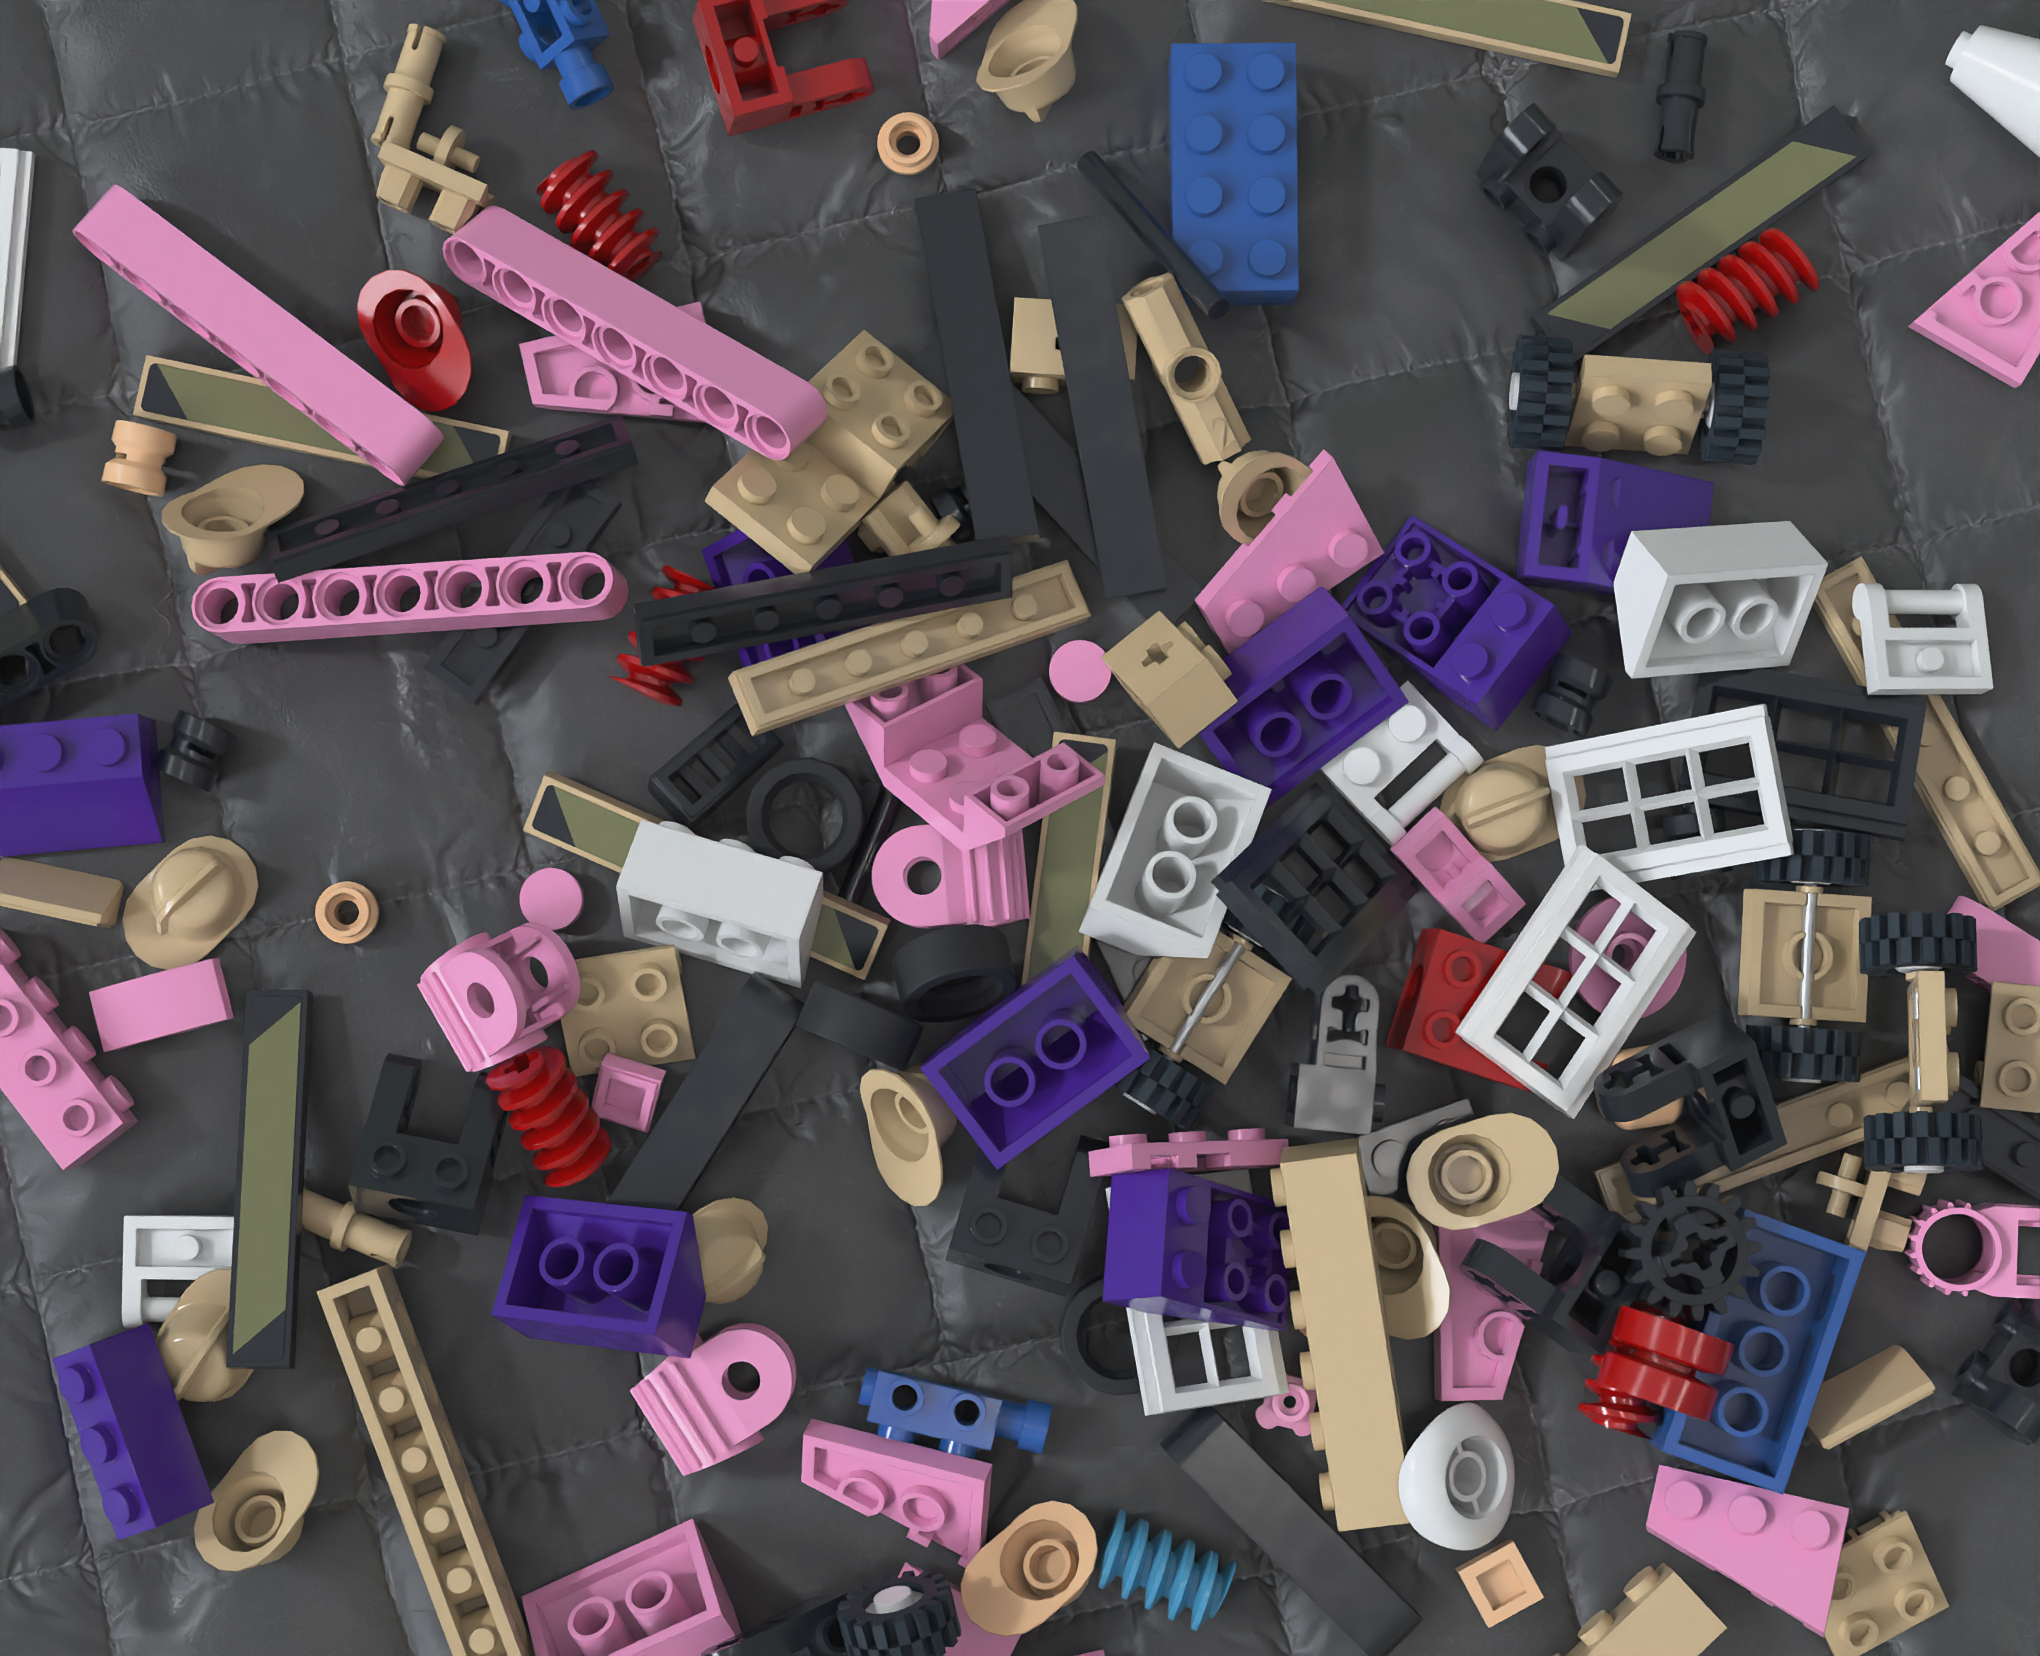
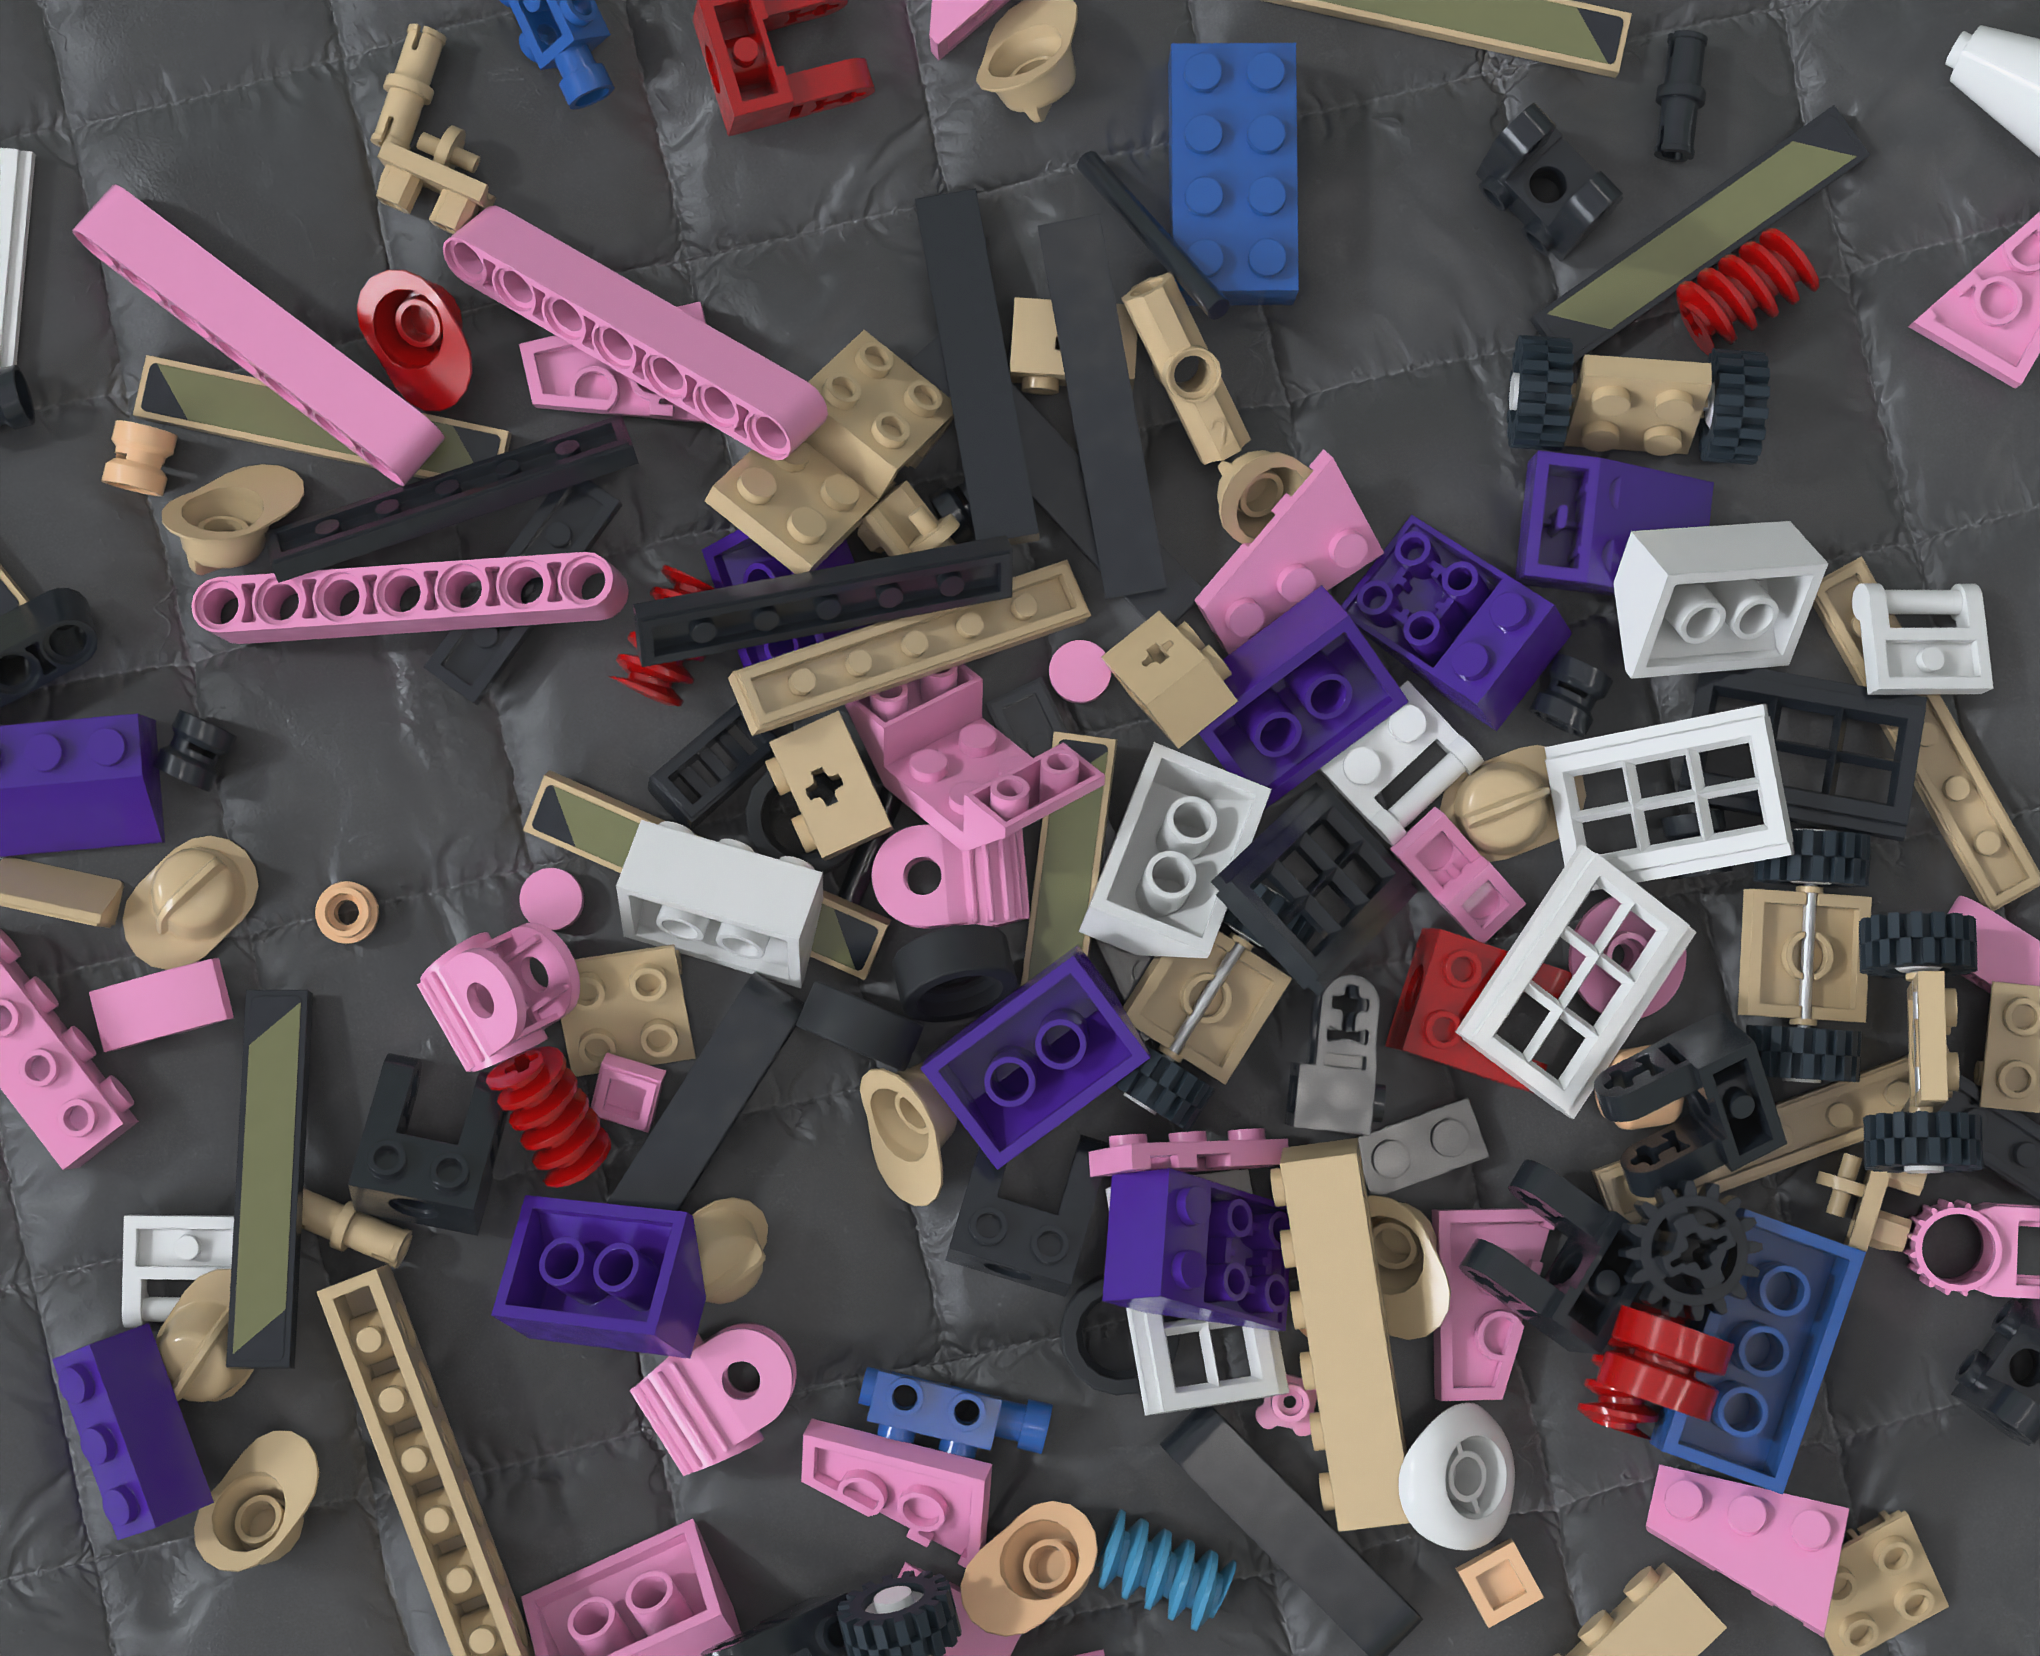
(597, 218): red piece -> none
(828, 749): none -> tan brick
(908, 125): light nougat plate -> none
(1482, 1171): tan piece -> none
(1866, 1396): tan slope -> none

